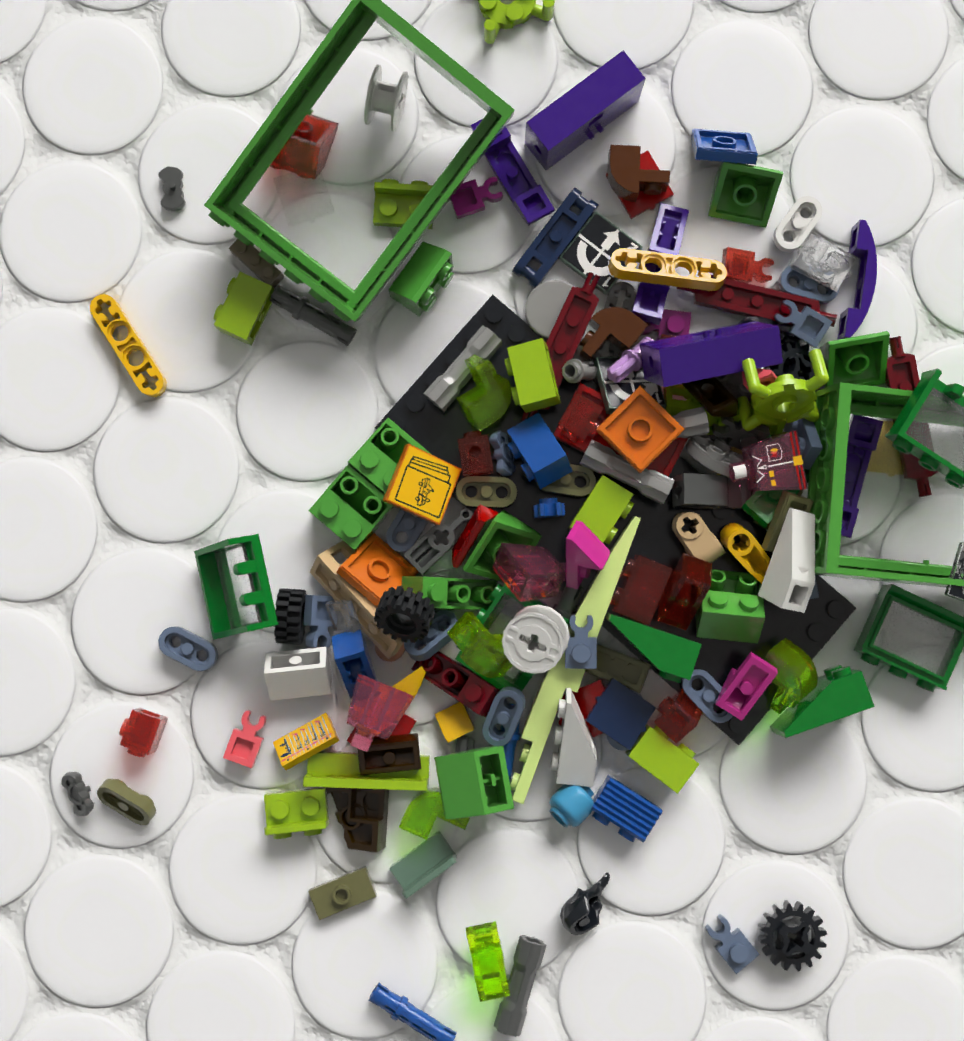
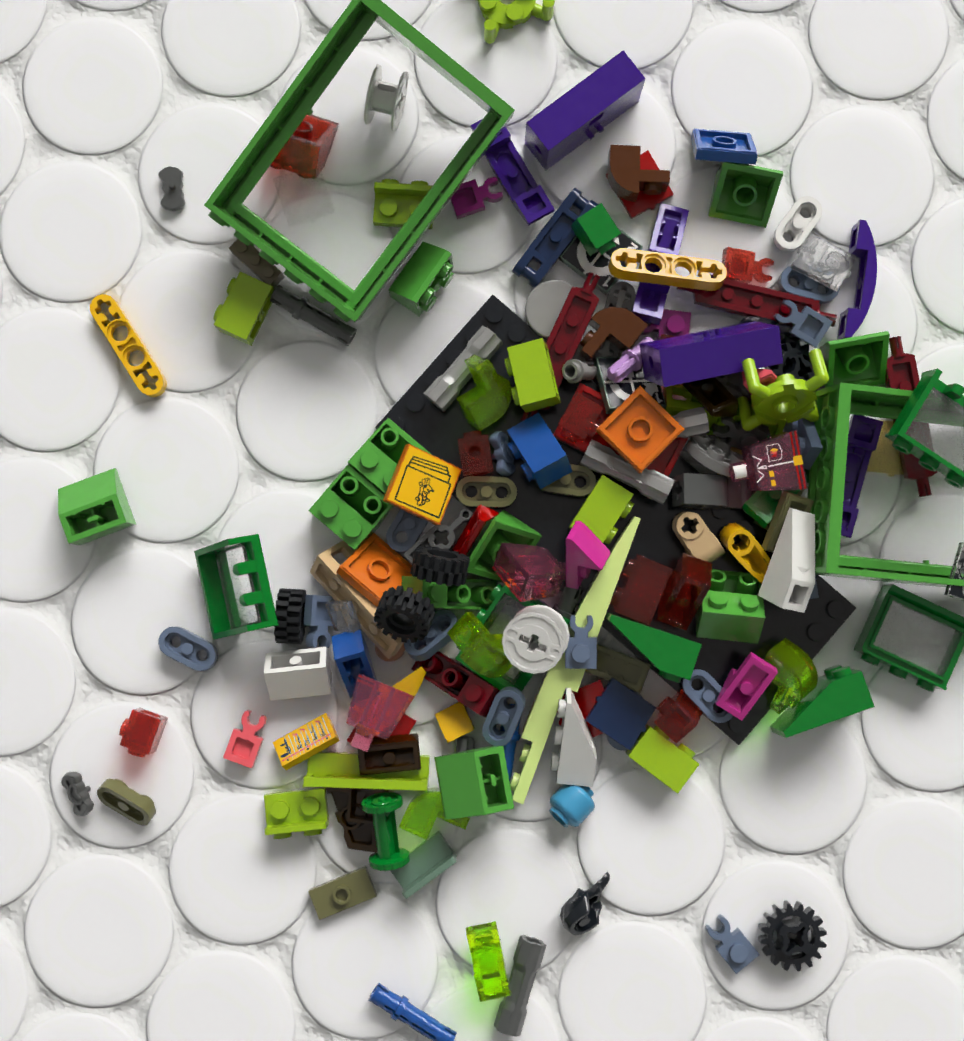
(94, 508): none -> bright green slope
(388, 853): none -> green hose
(440, 566): none -> black tyre
(548, 508): blue plate -> none
(596, 230): none -> green brick
(625, 809): blue brick -> none

